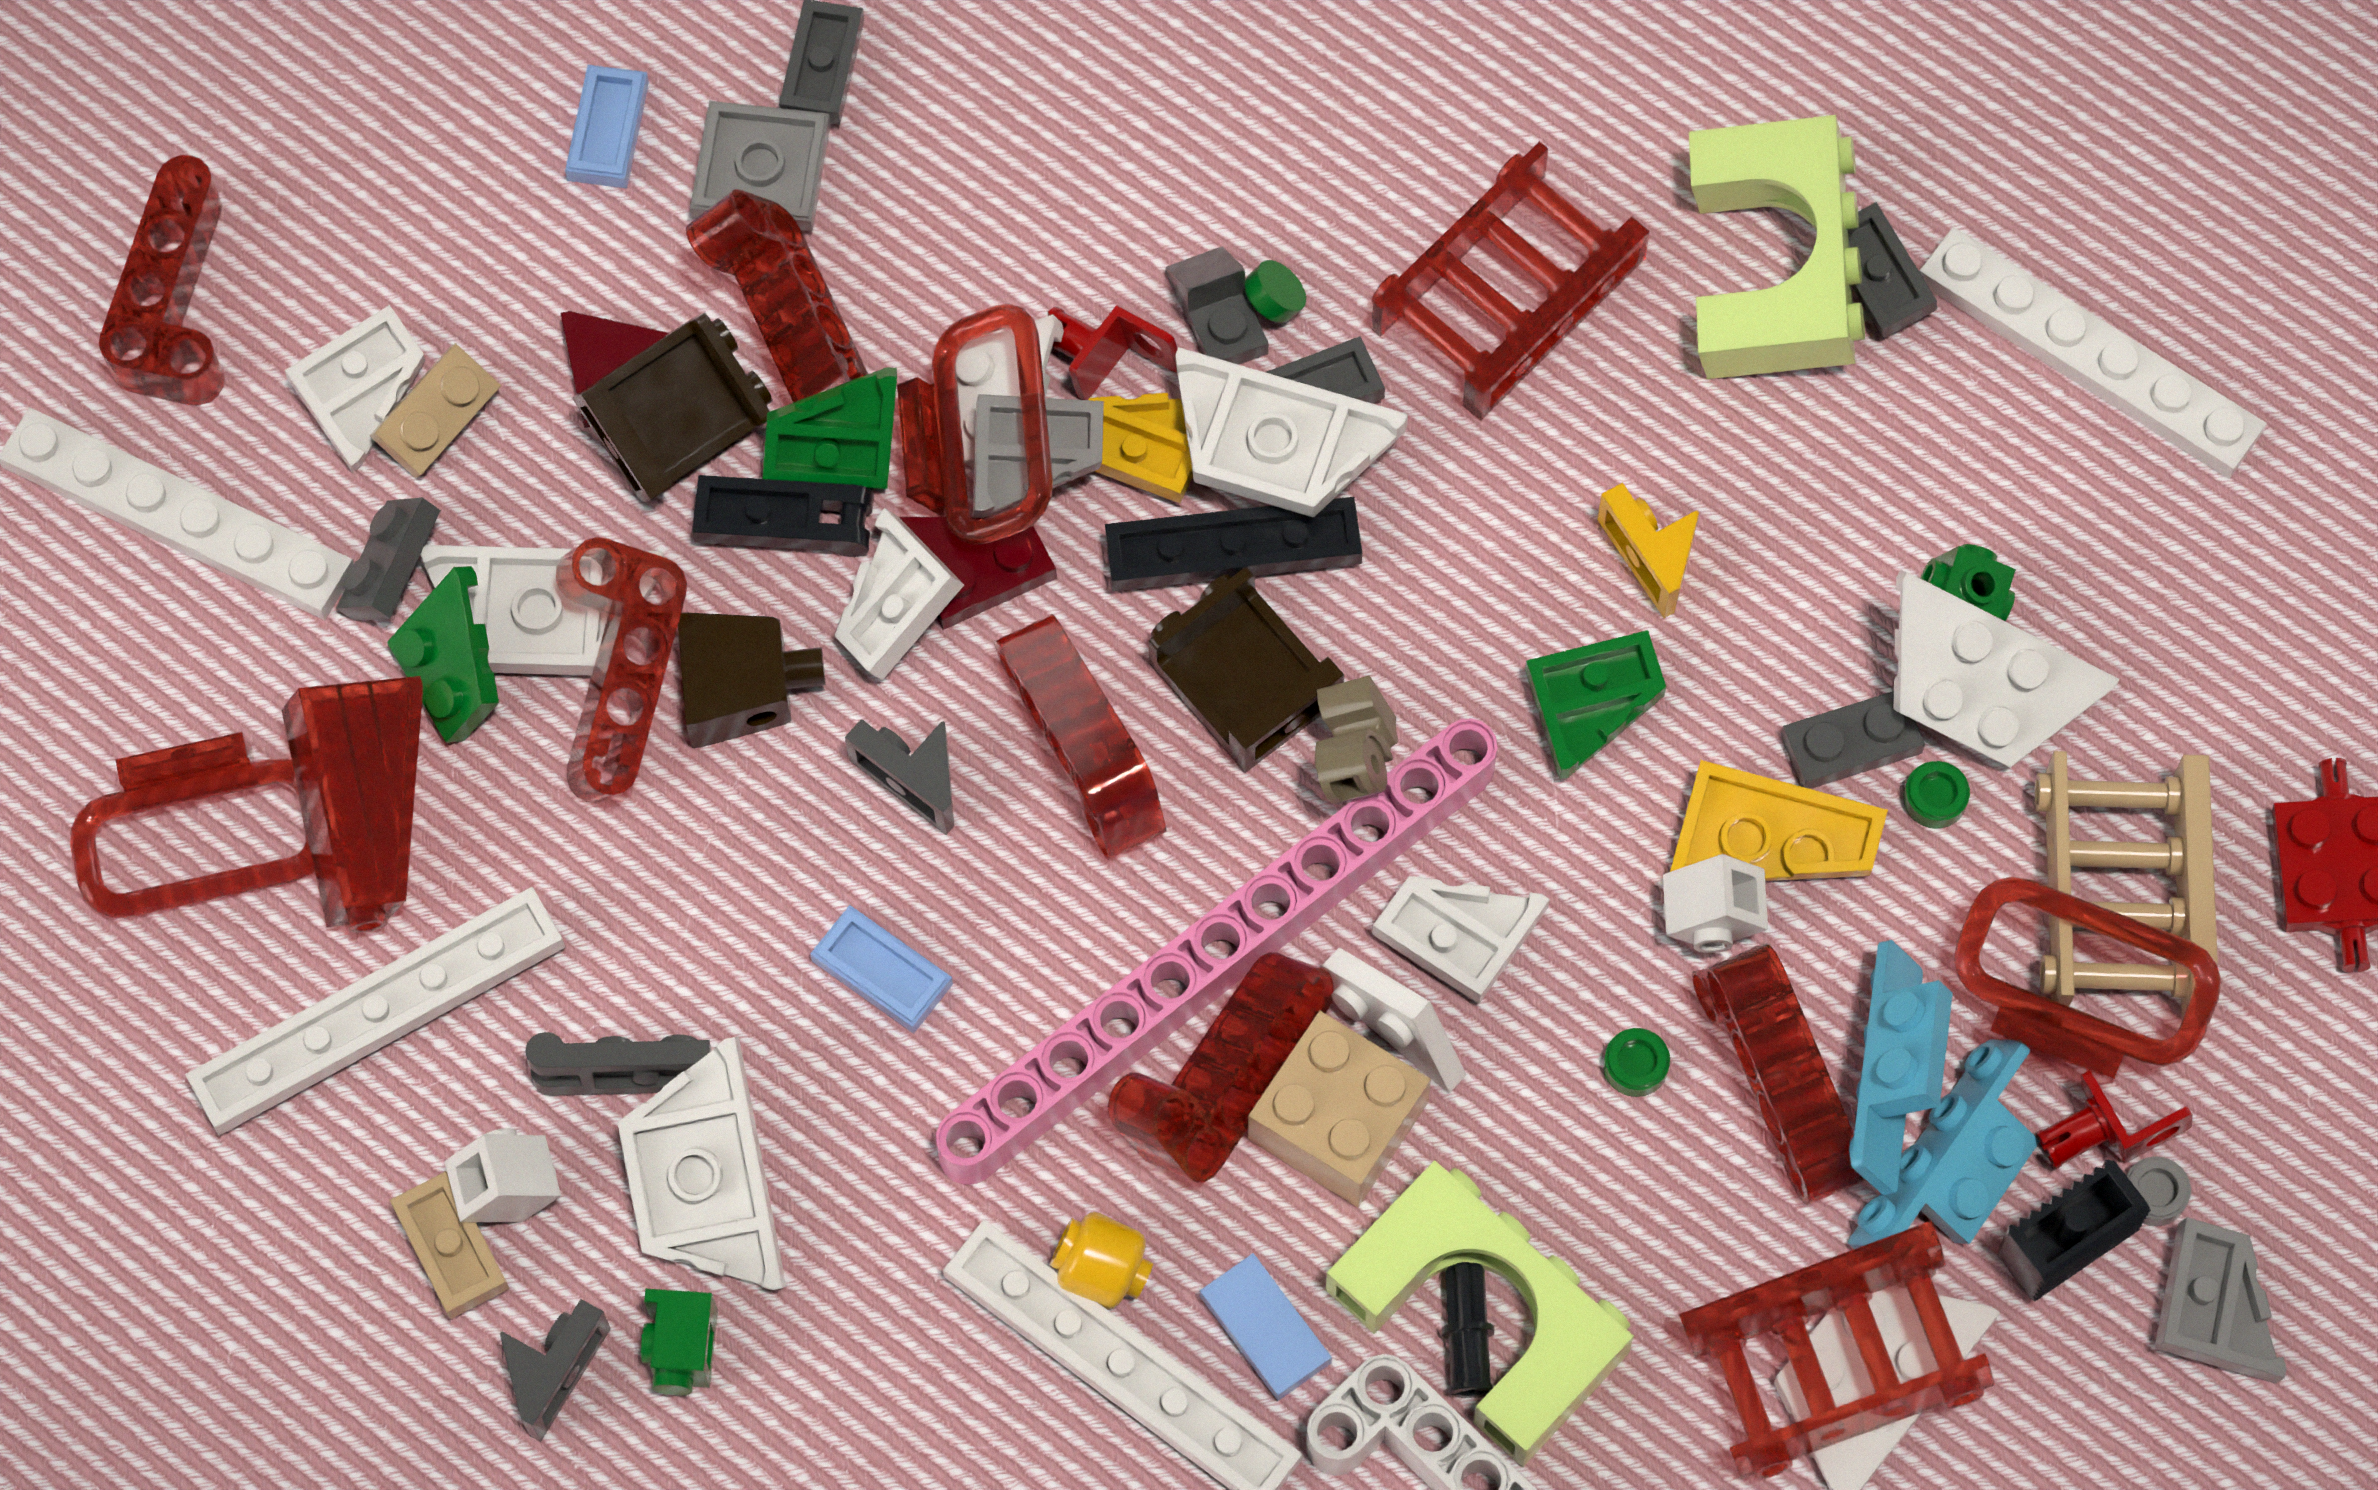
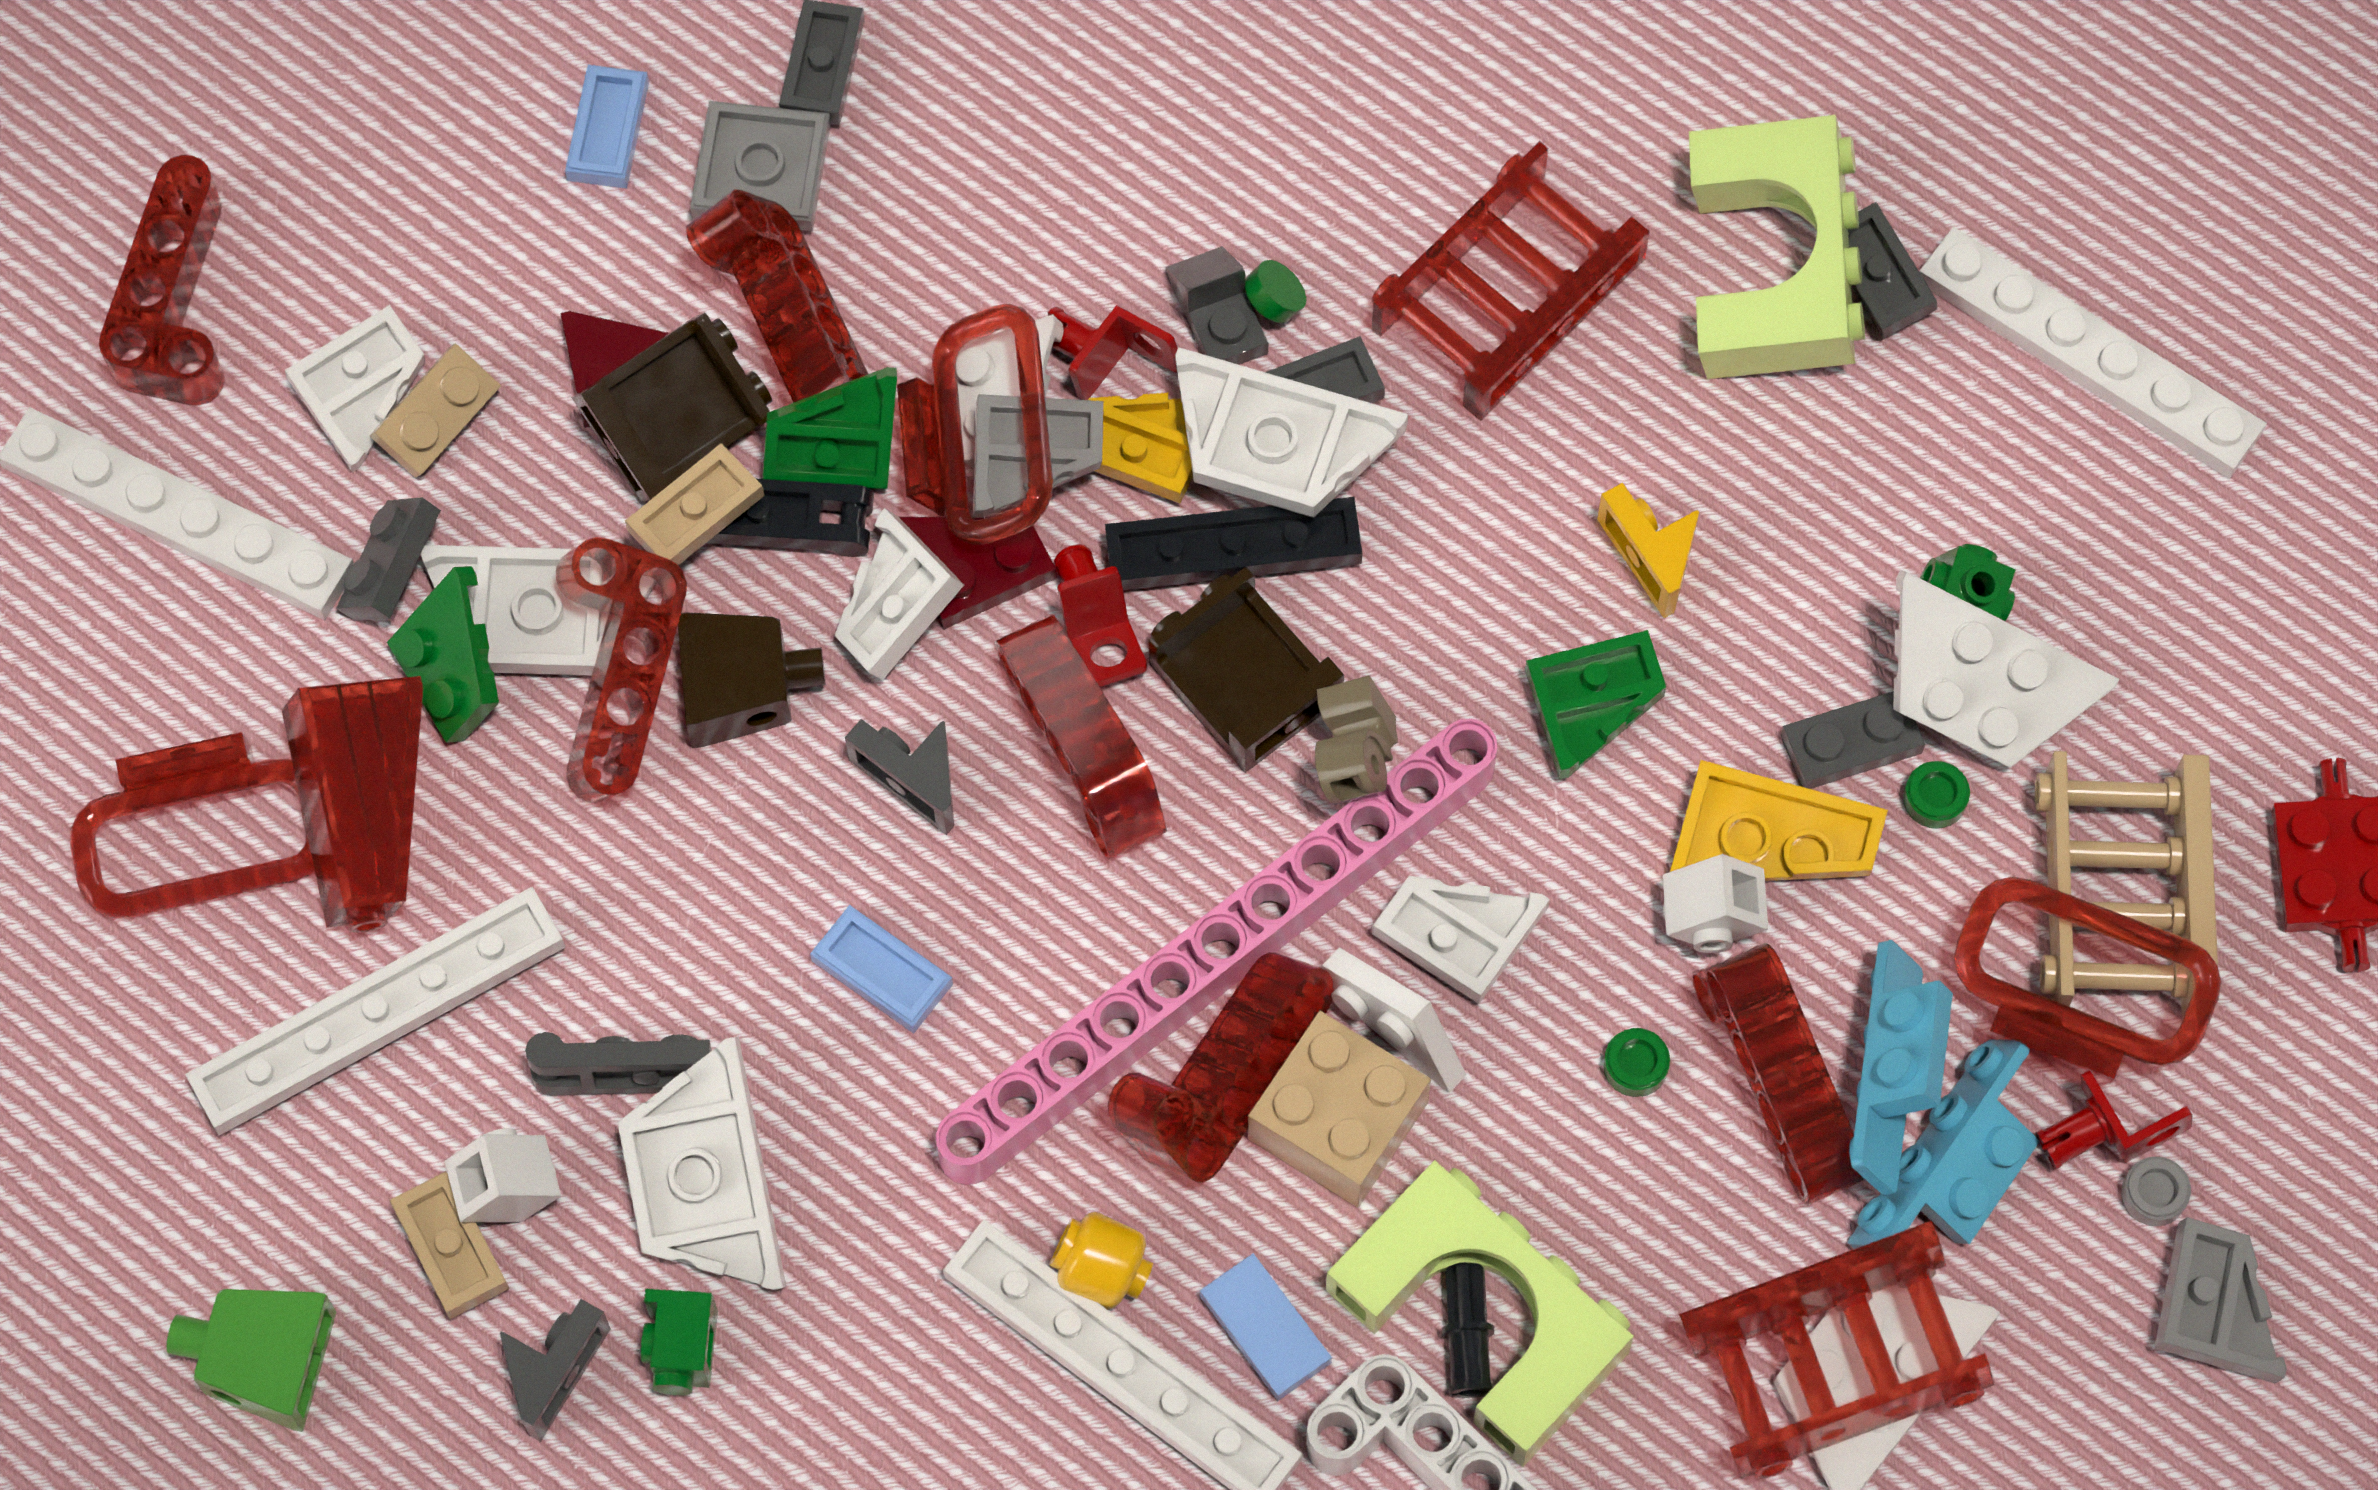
(259, 1350): none -> bright green torso
(695, 506): none -> tan plate
(1096, 613): none -> red bracket
(2073, 1229): black brick -> none

